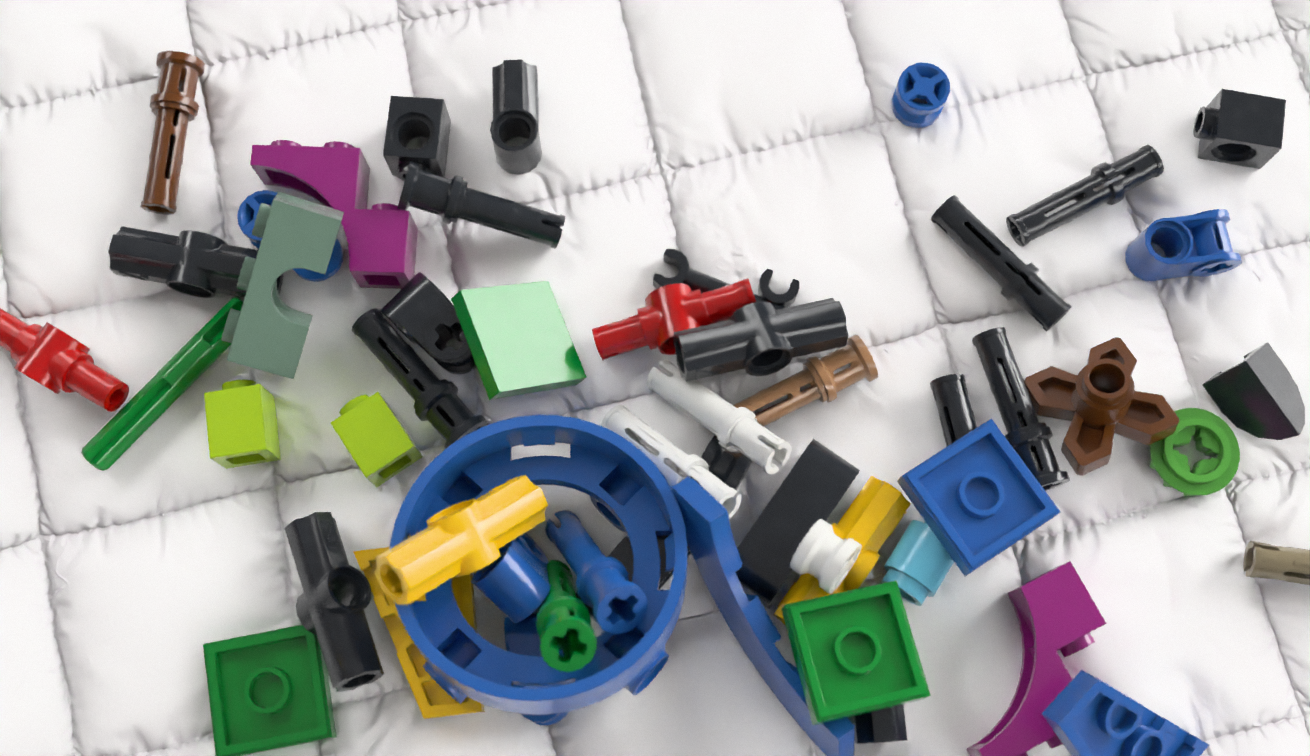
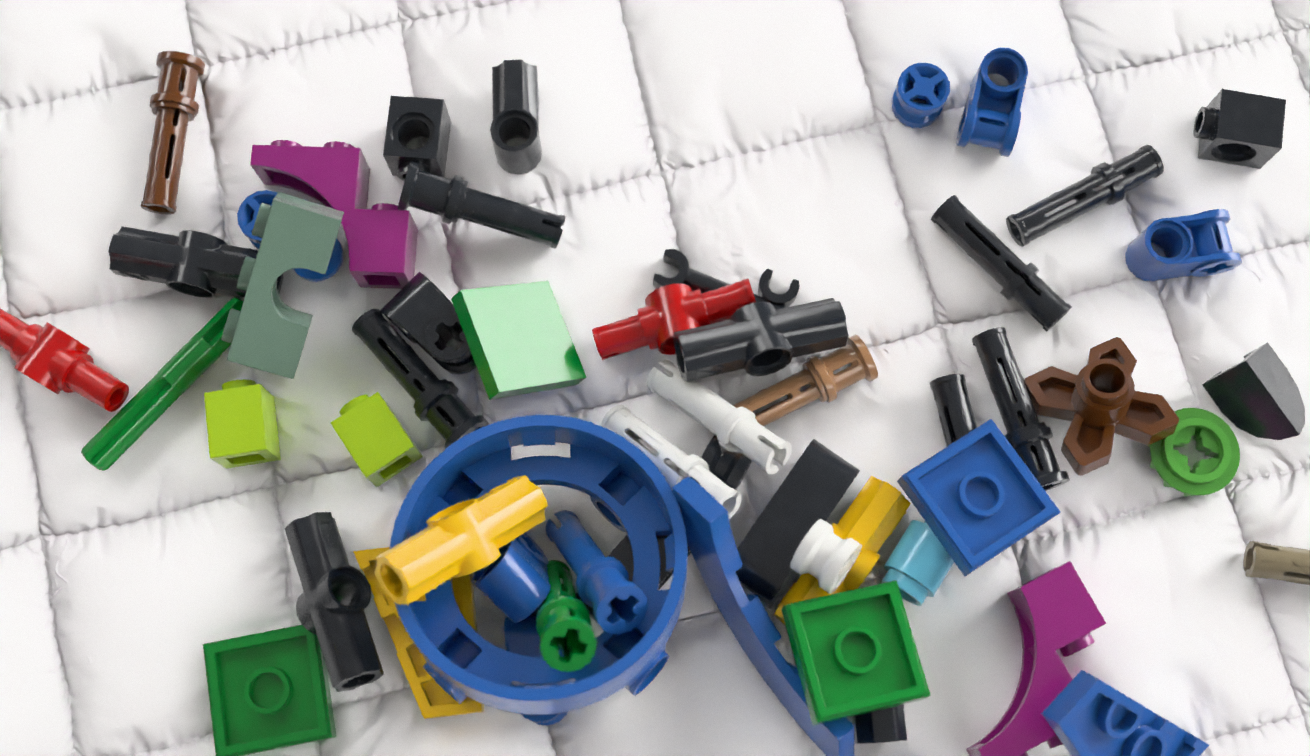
(993, 111): none -> blue piece

